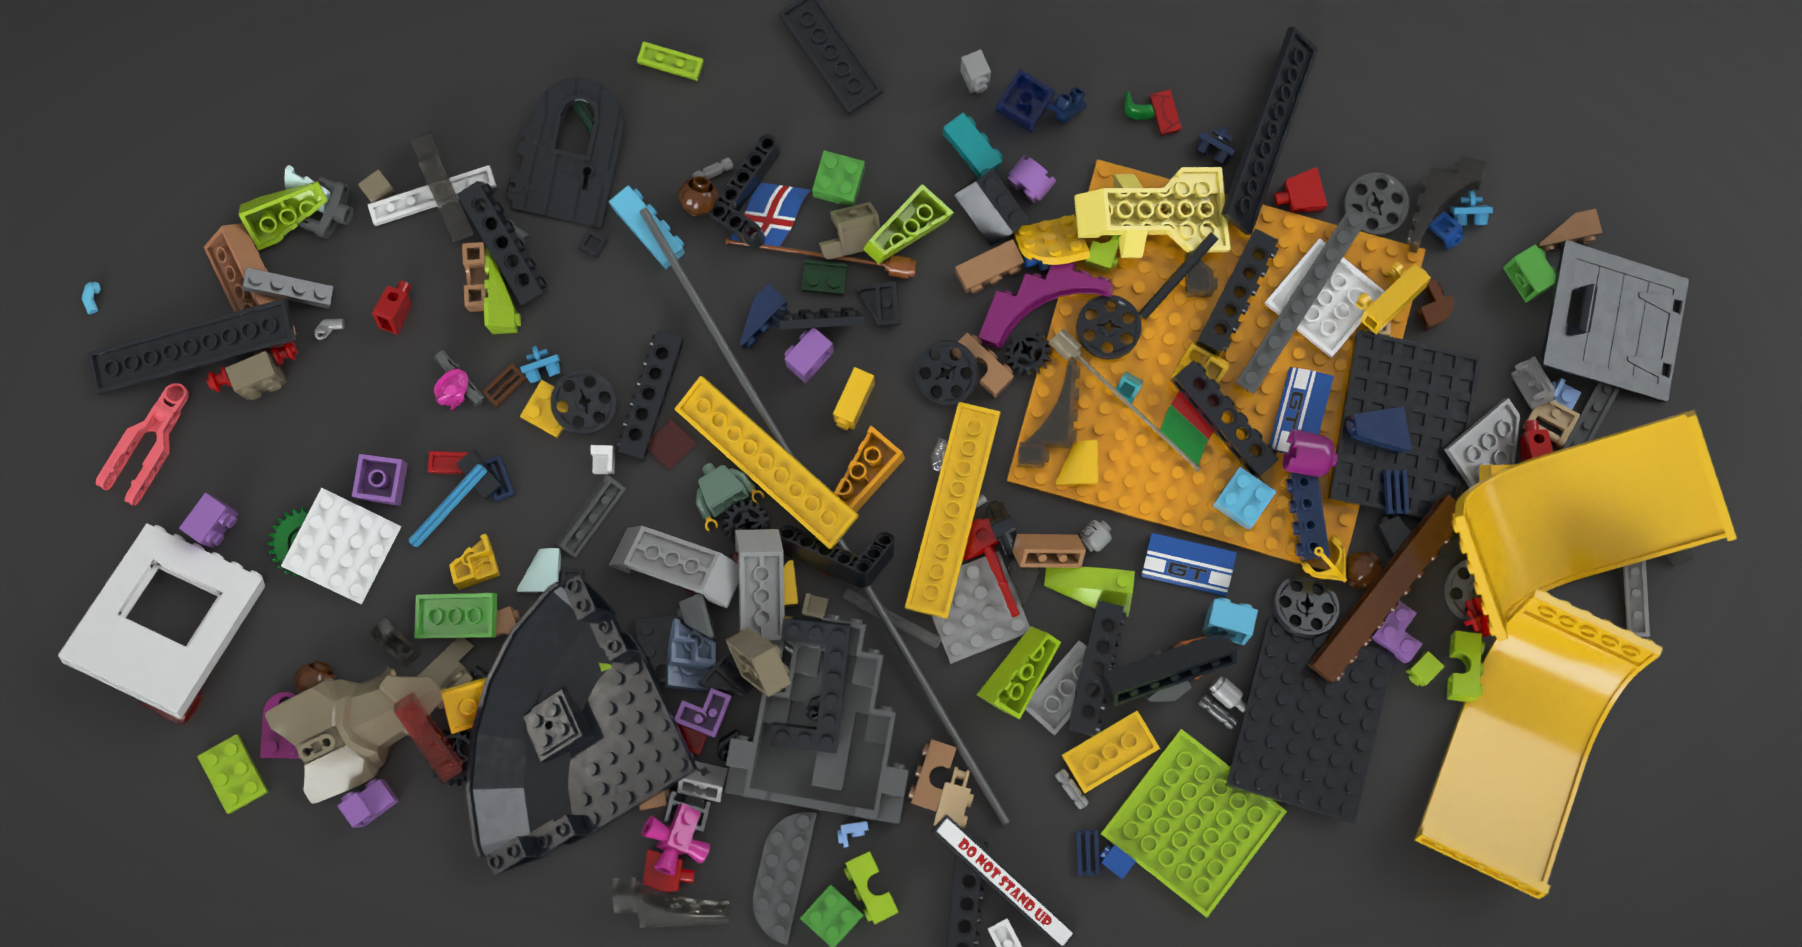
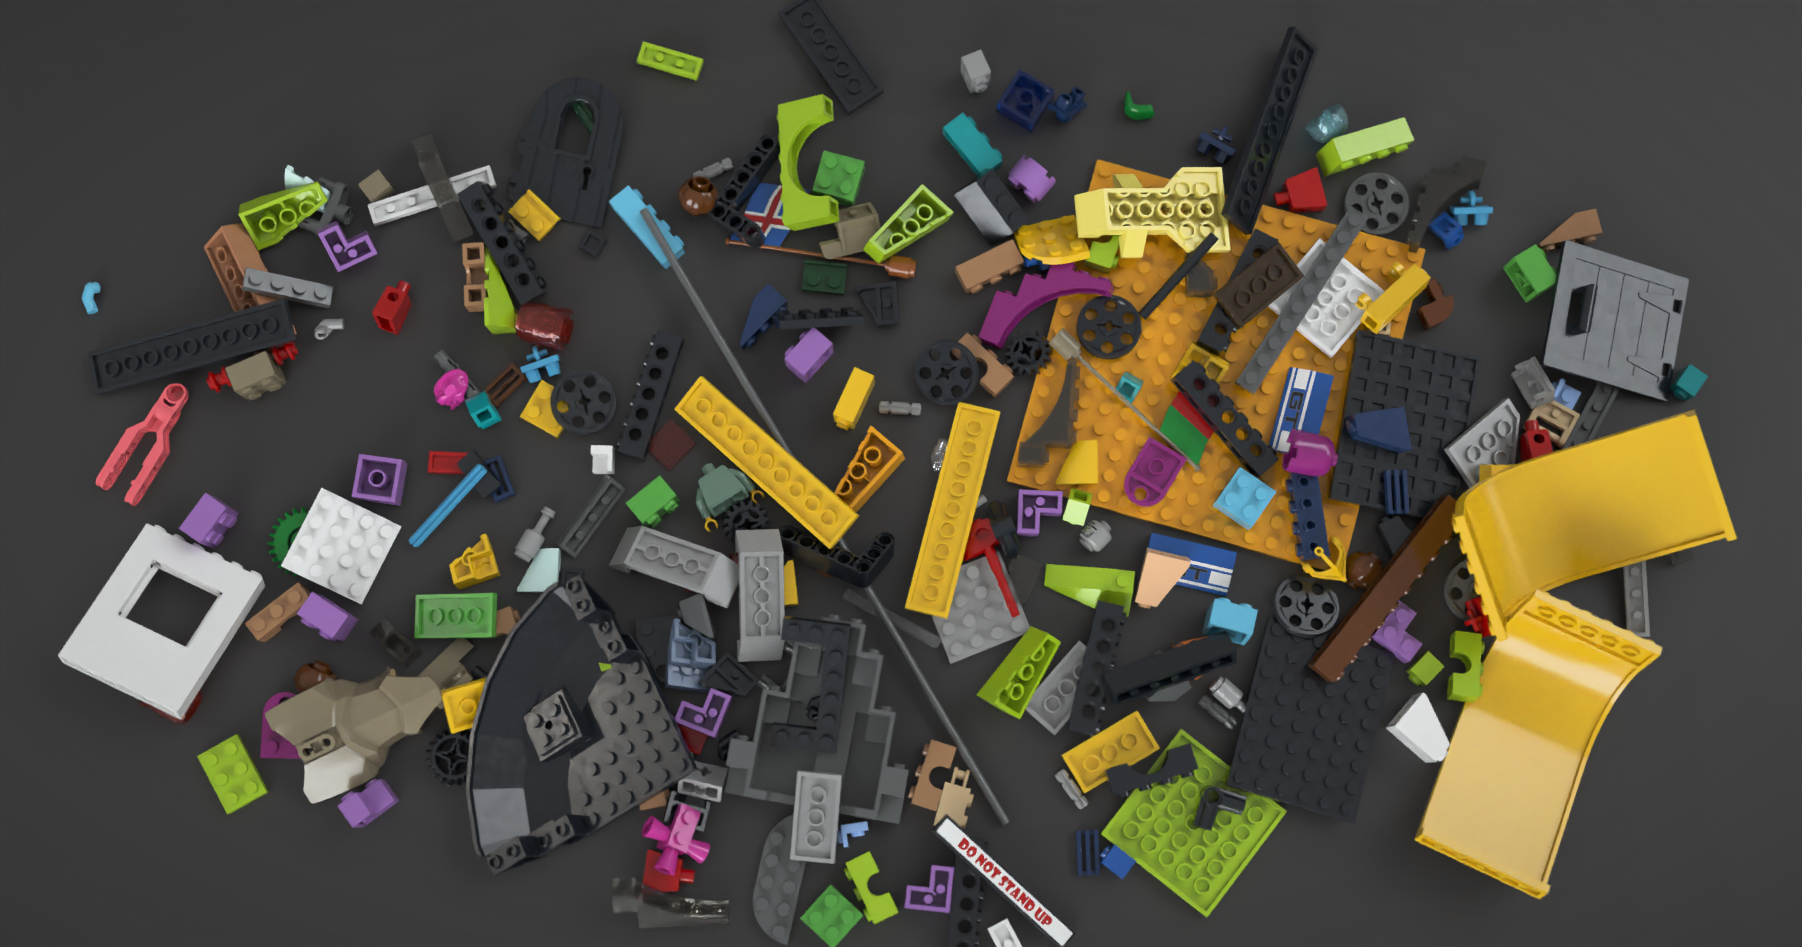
(269, 620): none -> medium nougat arch
(327, 616): none -> medium lavender brick
(345, 251): none -> medium lavender brick
(428, 737): clear red brick -> none
(482, 410): none -> teal brick
(532, 538): none -> light grey piece
(534, 215): none -> yellow plate
(544, 325): none -> clear red piece
(653, 502): none -> bright green brick
(759, 661): dark tan brick -> none
(796, 123): none -> lime arch
(814, 607): dark tan panel -> none
(816, 816): none -> light grey plate
(899, 408): none -> light grey axle
(936, 896): none -> medium lavender brick
(1032, 505): none -> medium lavender brick
(1049, 550): medium nougat brick -> none
(1077, 507): none -> brick
(1153, 472): none -> magenta plate
(1158, 576): none -> light nougat slope
(1165, 112): red tile -> none
(1177, 762): none -> black arch
(1224, 800): none -> black piece
(1258, 285): none -> dark brown tile
(1329, 125): none -> clear light blue cylinder
(1364, 146): none -> lime wedge
(1420, 729): none -> white slope
(1688, 382): none -> teal brick

